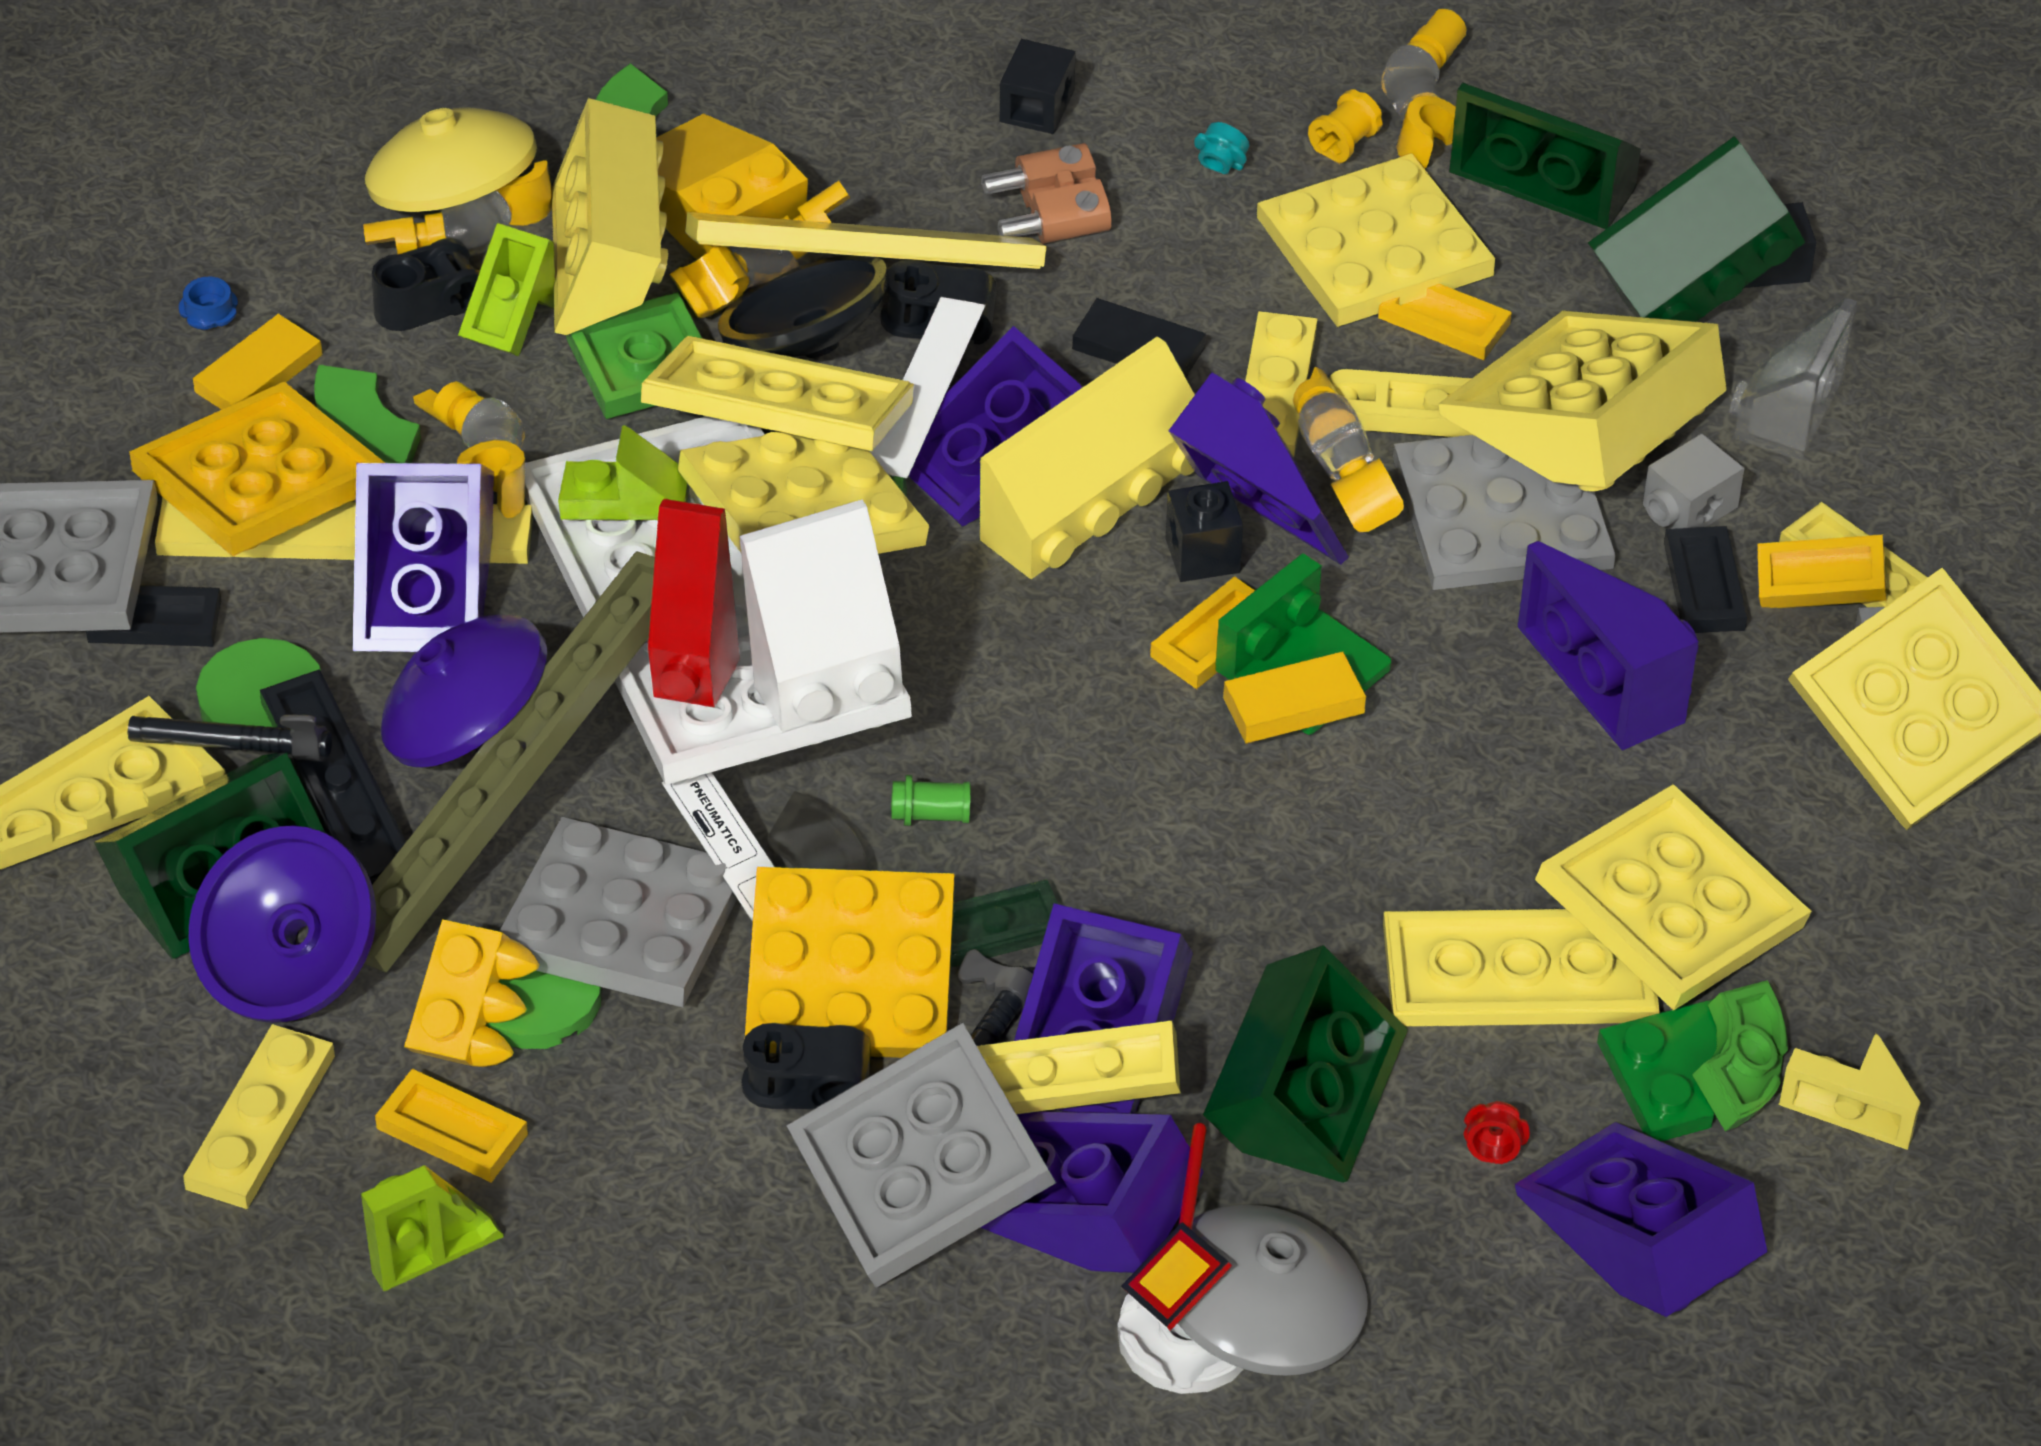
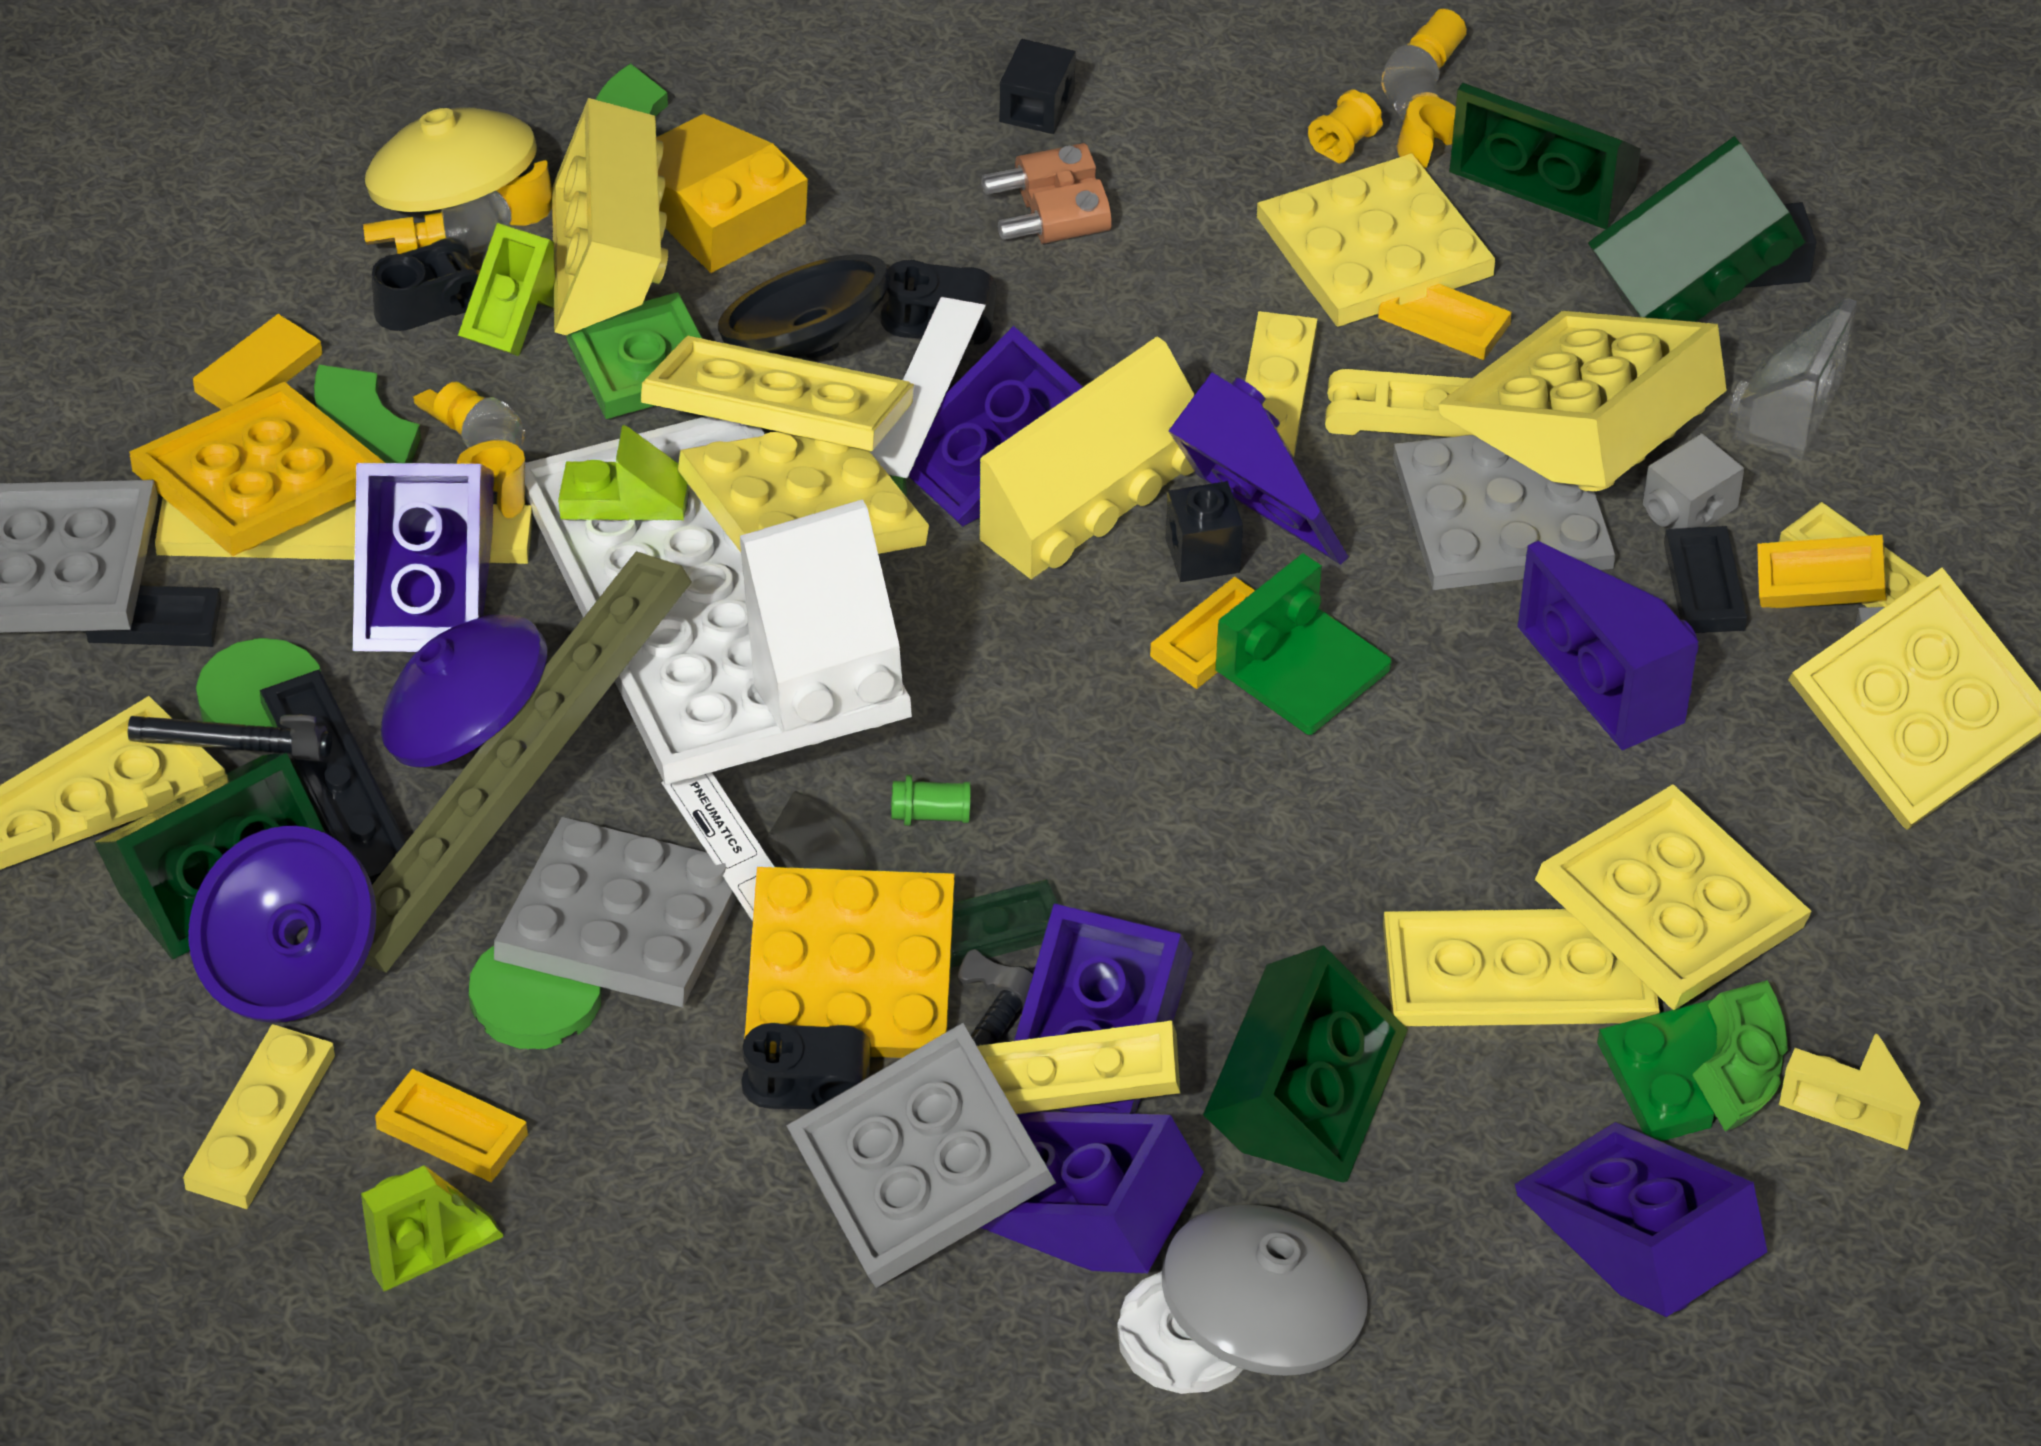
(208, 303): blue plate -> none
(465, 994): yellow plate -> none
(692, 605): red slope -> none
(729, 270): yellow piece -> none
(865, 240): light yellow tile -> none
(1118, 331): black tile -> none
(1183, 1263): piece -> none
(1222, 148): teal plate -> none
(1294, 697): yellow tile -> none
(1343, 450): piece -> none
(1482, 1136): red plate -> none

